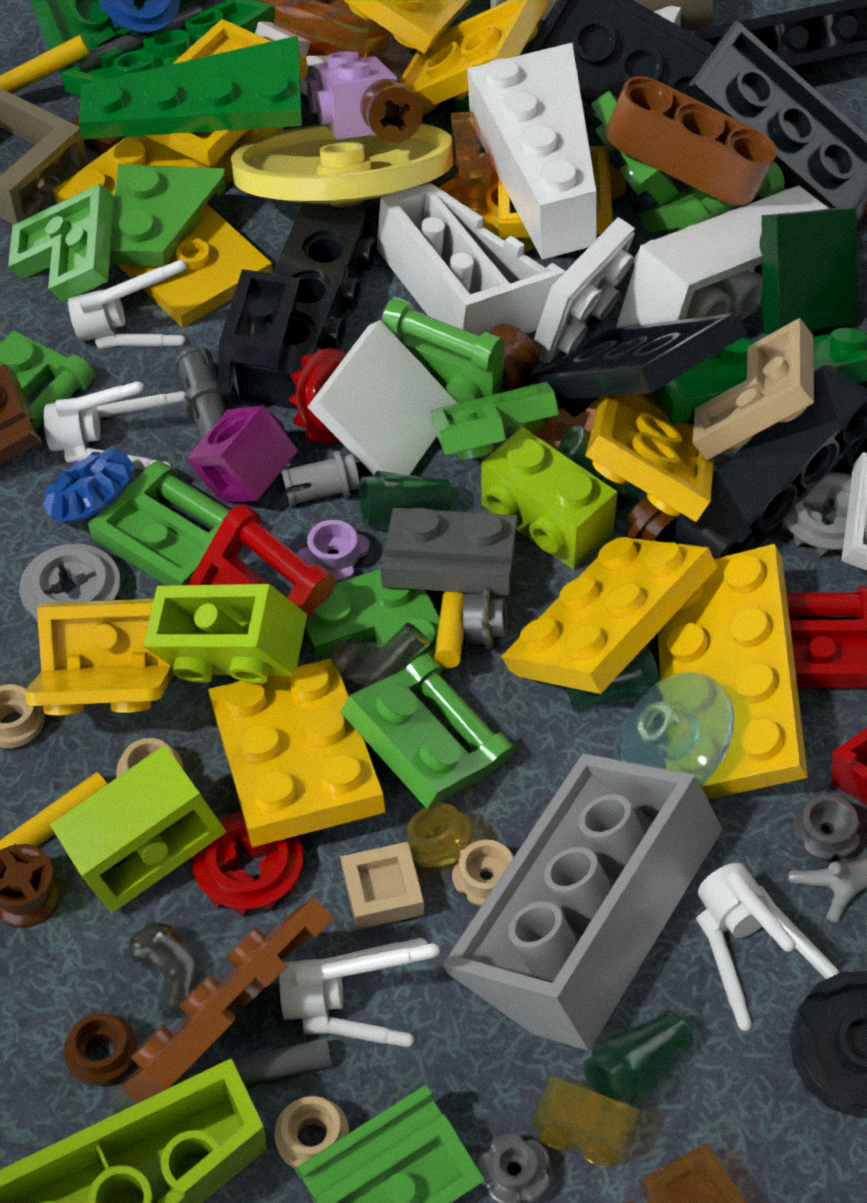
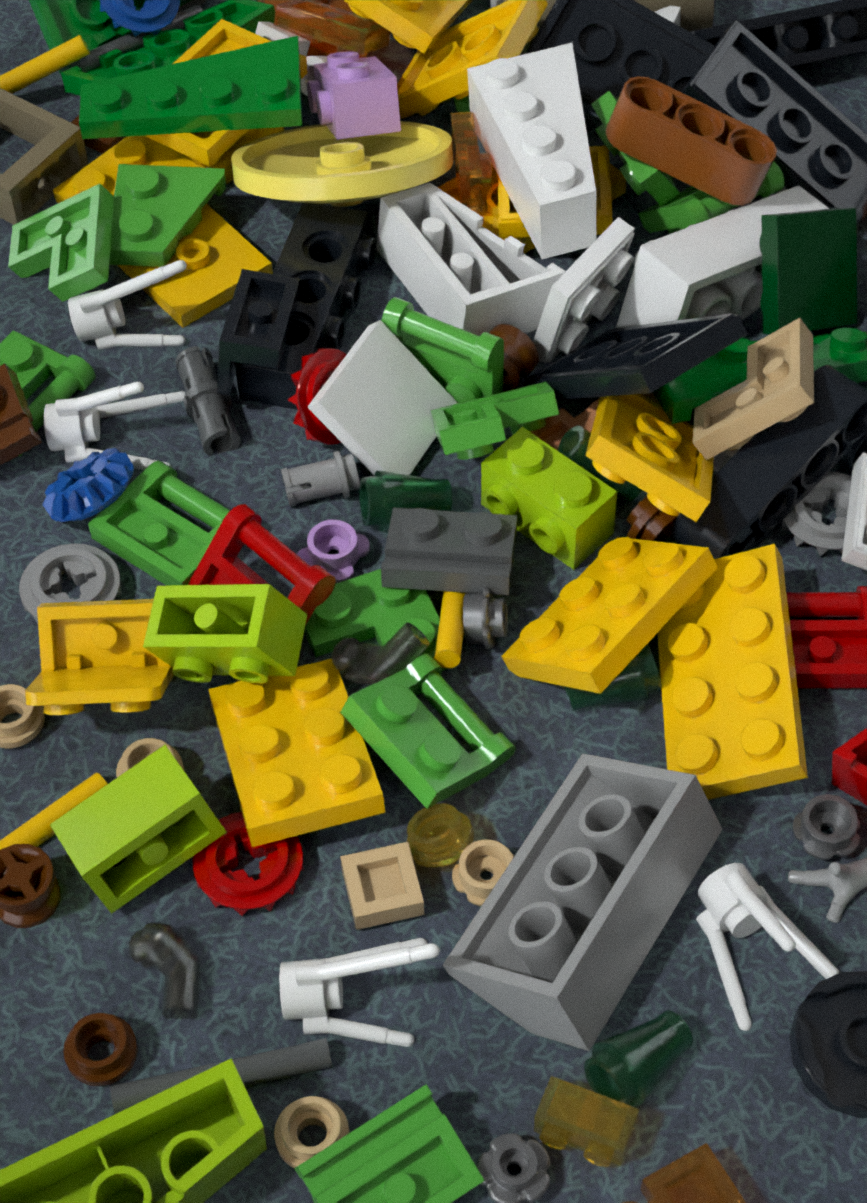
(210, 1005): dark orange wing -> none
(242, 454): magenta brick -> none
(383, 101): reddish brown wheel -> none
(680, 726): clear light blue dish -> none

